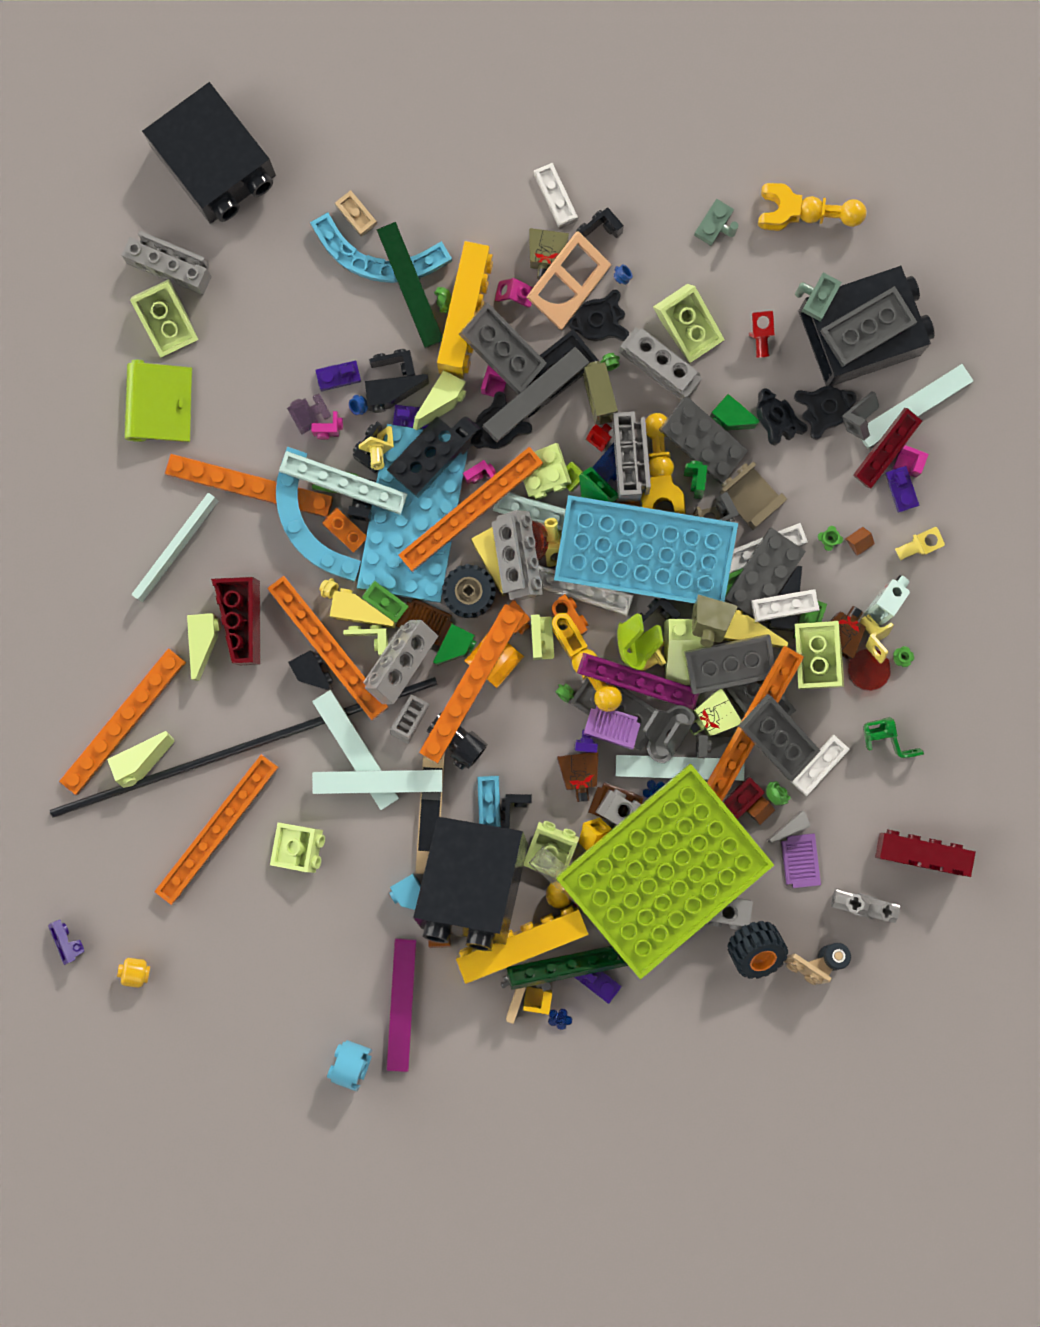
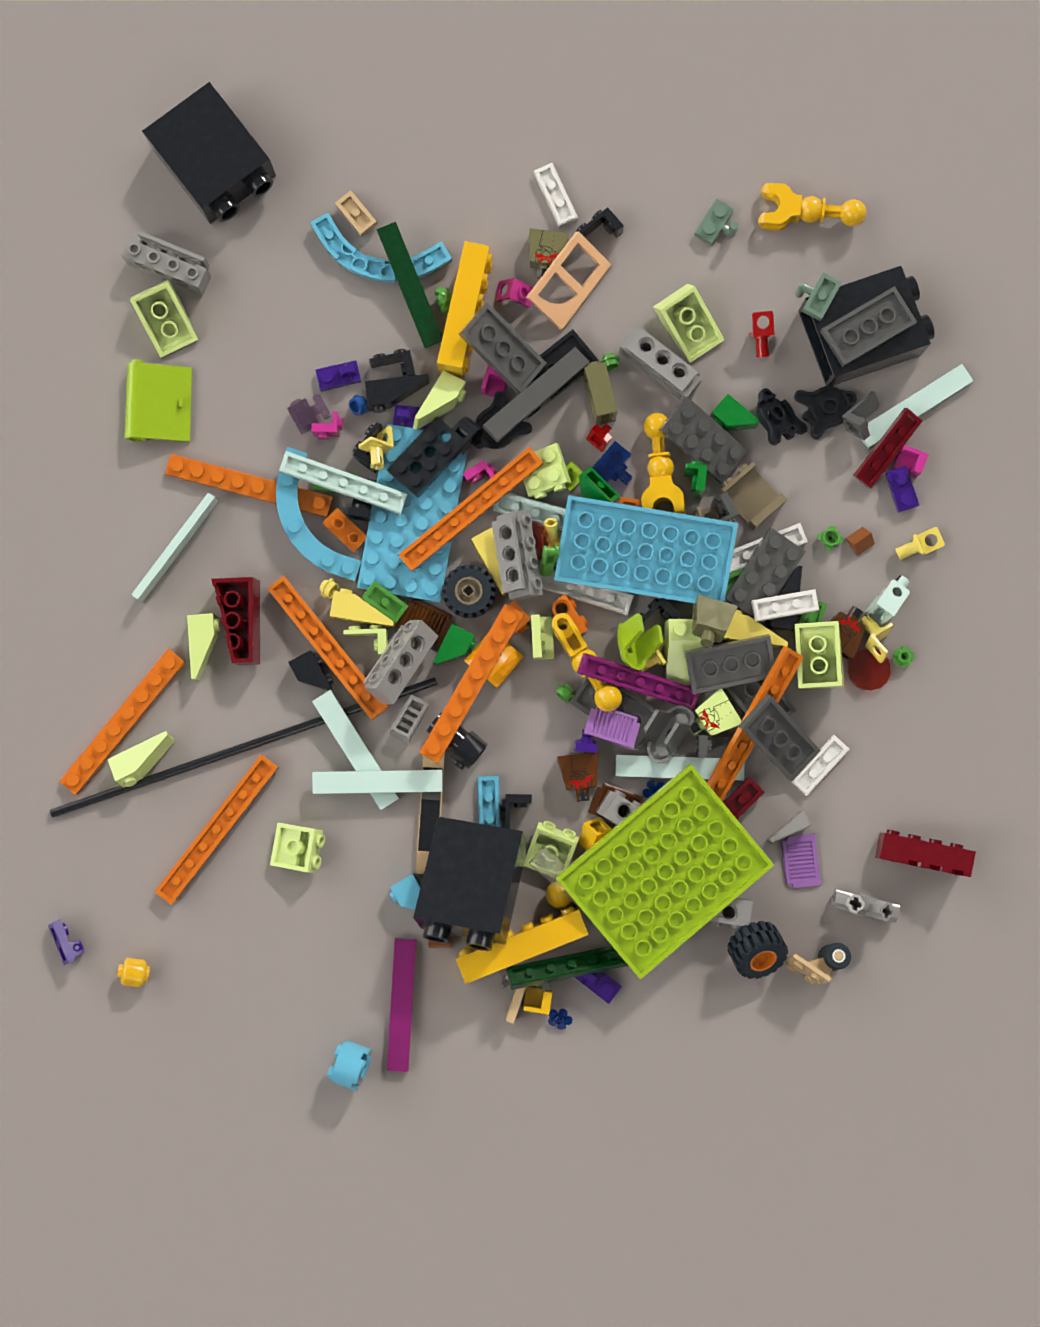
(548, 560): none -> bright green bar
(600, 318): black tile -> none
(622, 274): blue plate -> none
(625, 456): light grey brick -> none
(761, 810): dark orange slope -> none
(777, 794): bright green plate -> none
(887, 730): green piece -> none

